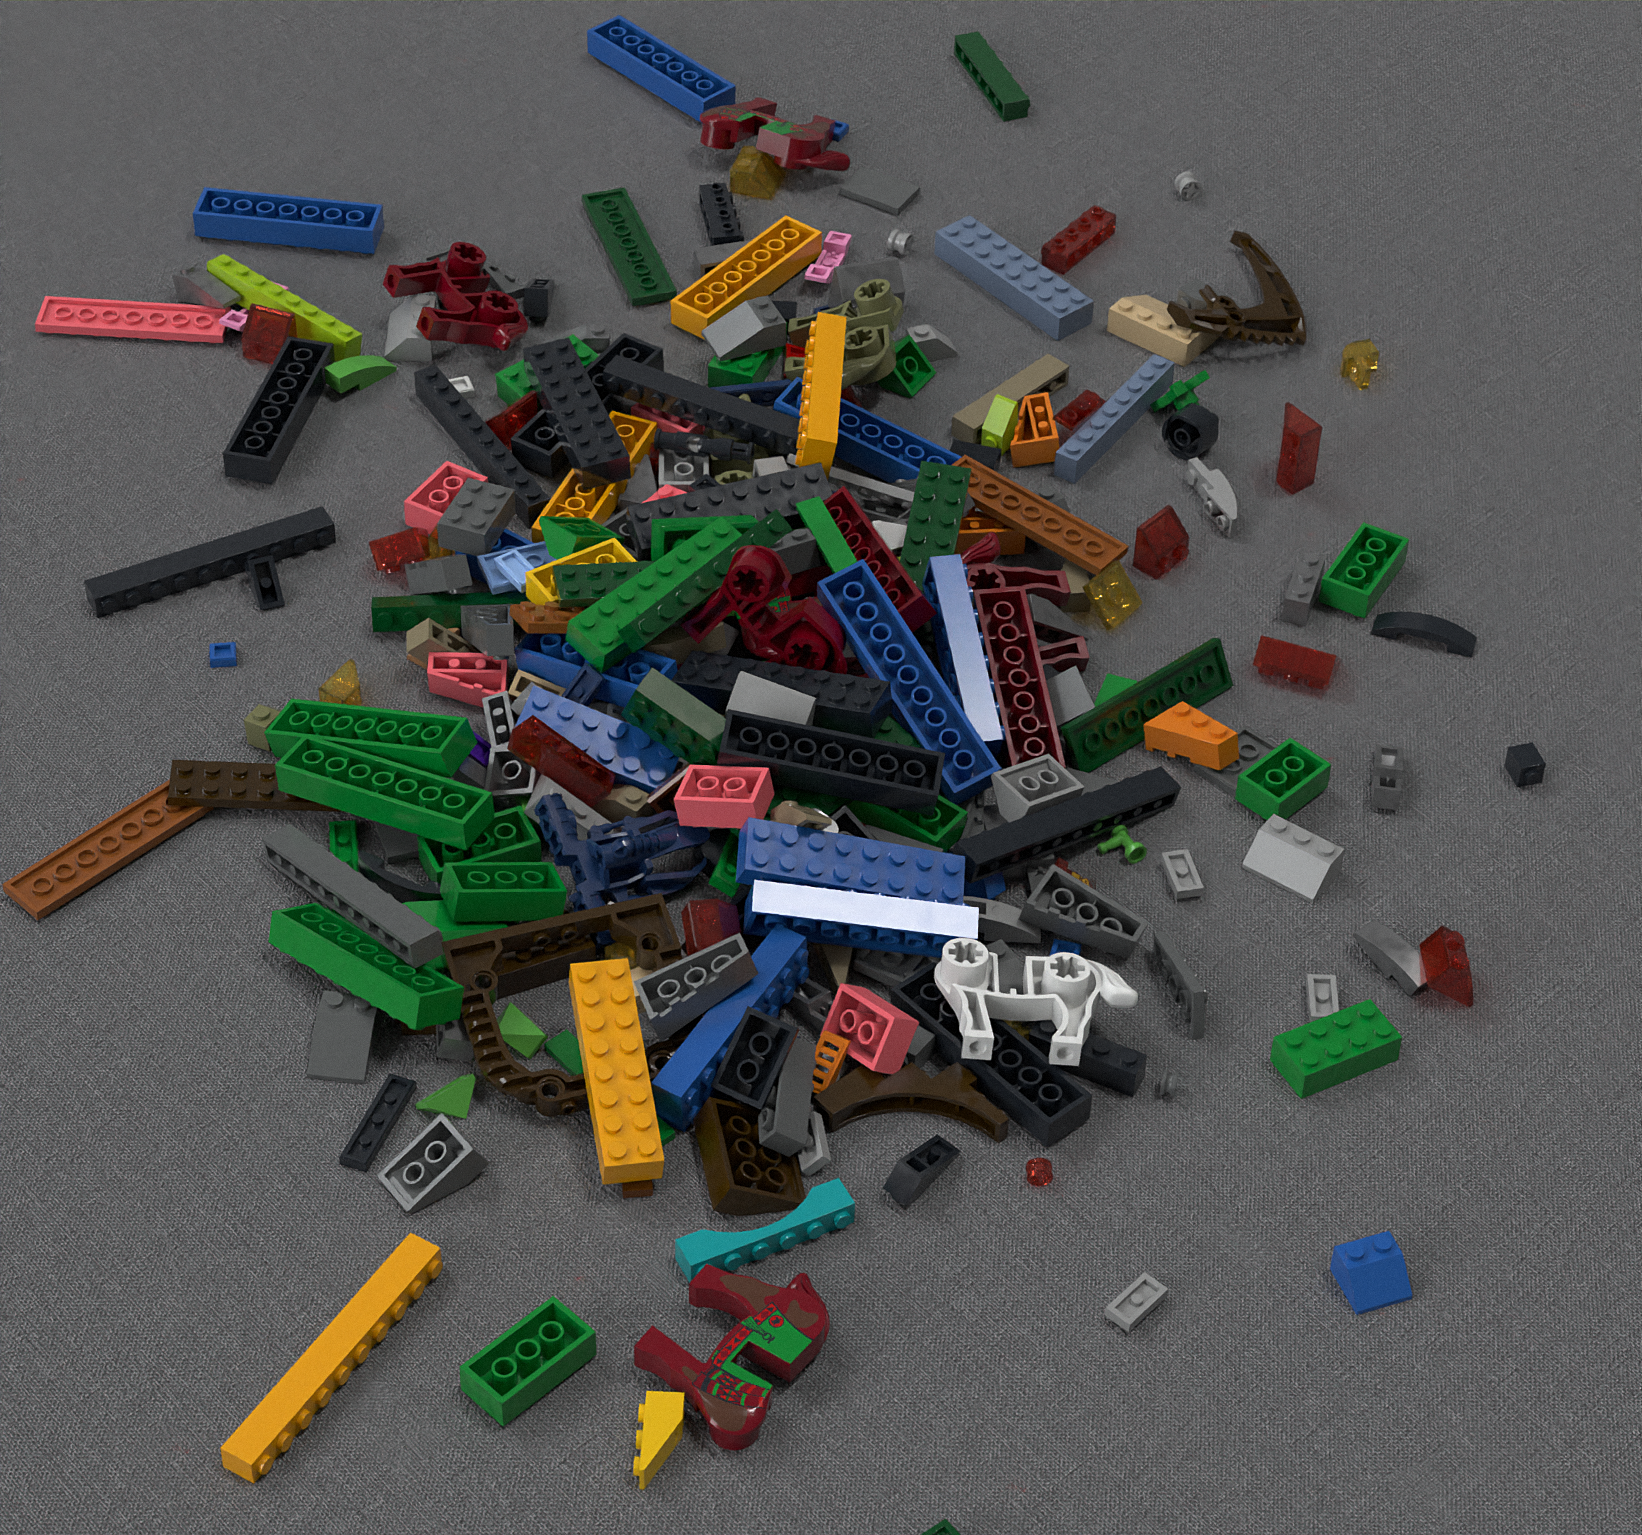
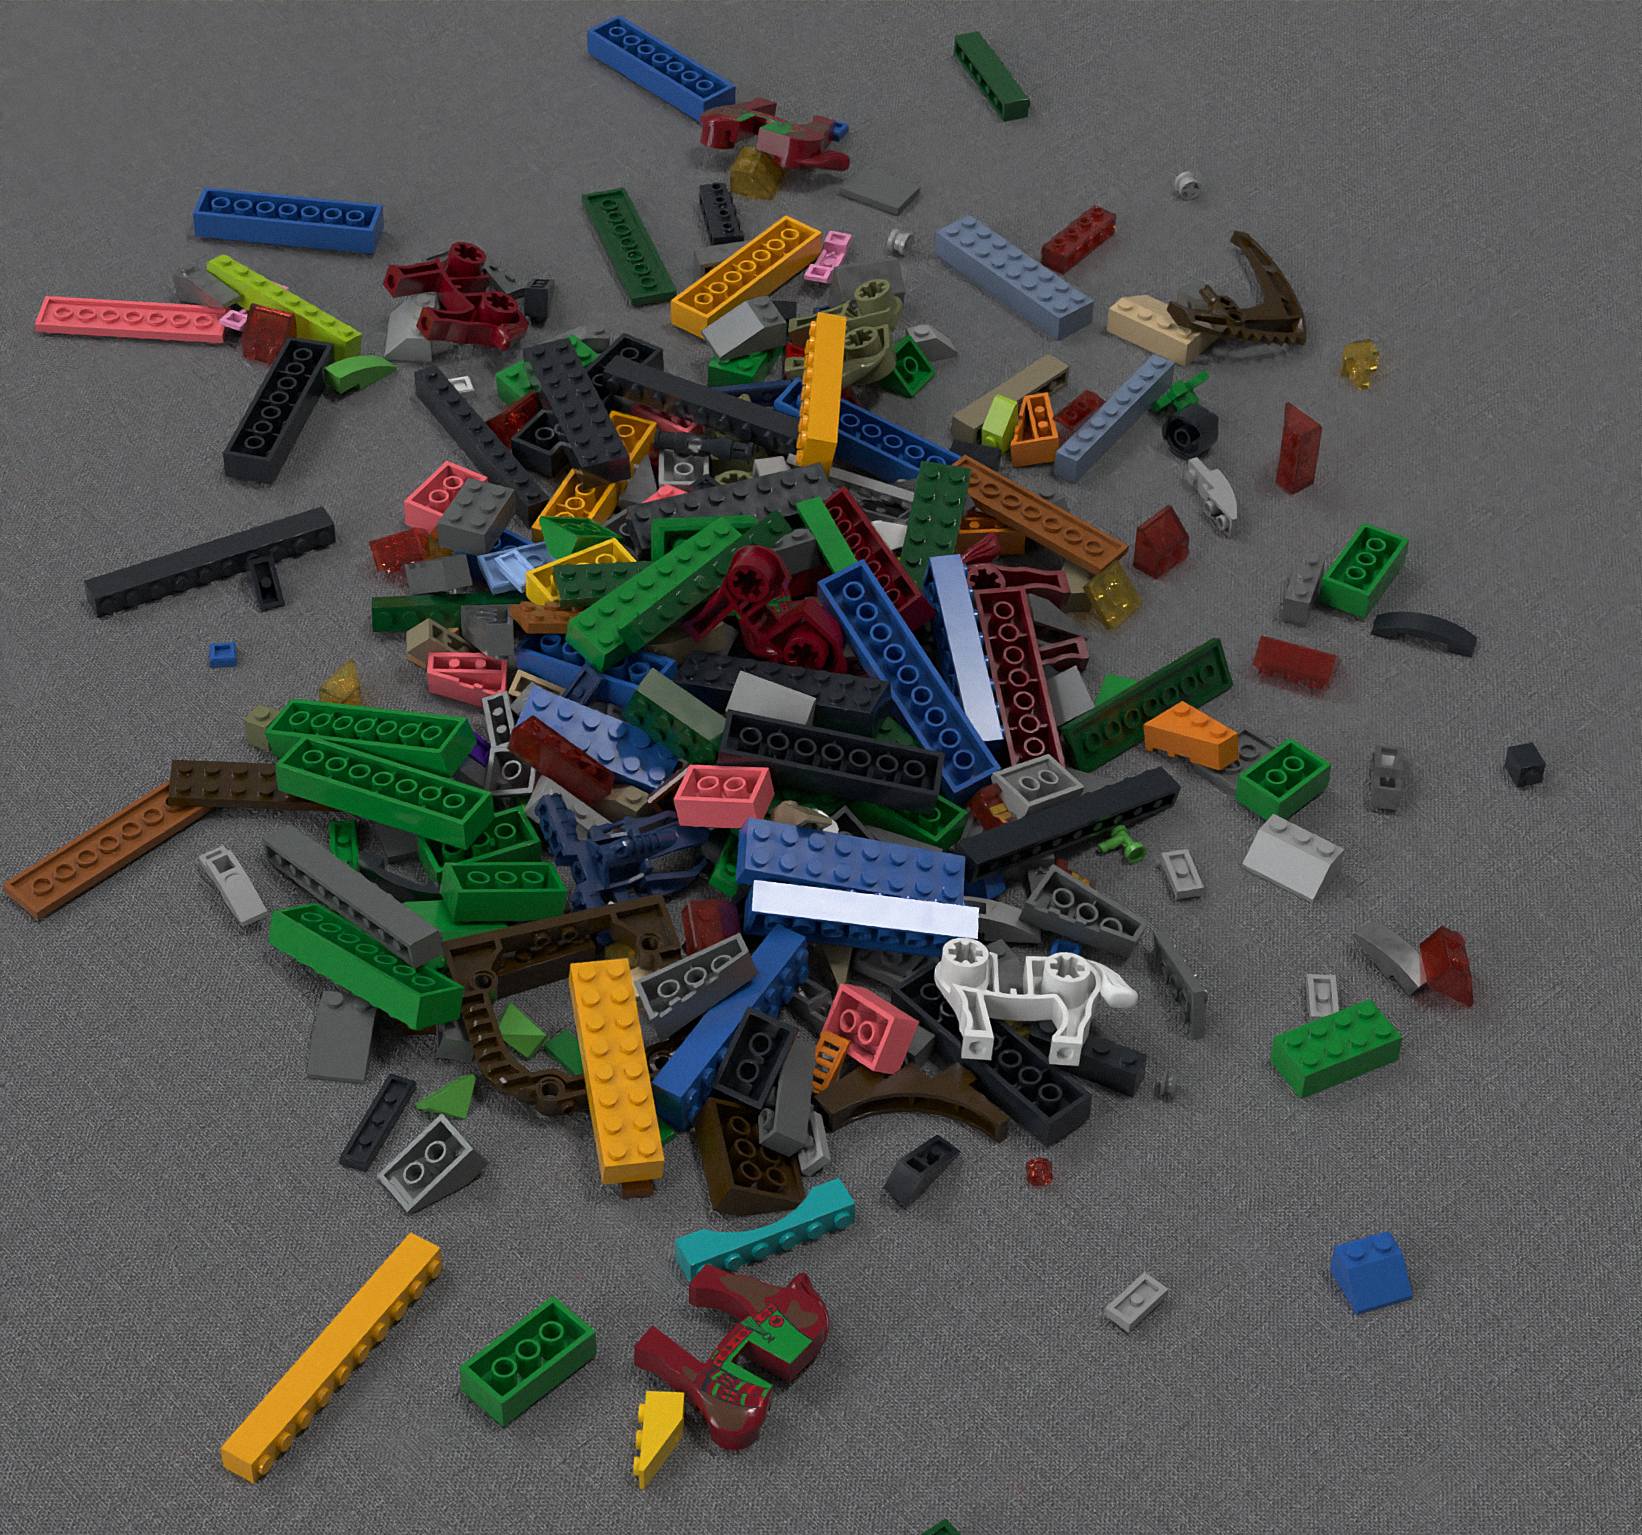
(234, 885): none -> light grey slope
(990, 808): none -> clear red leg

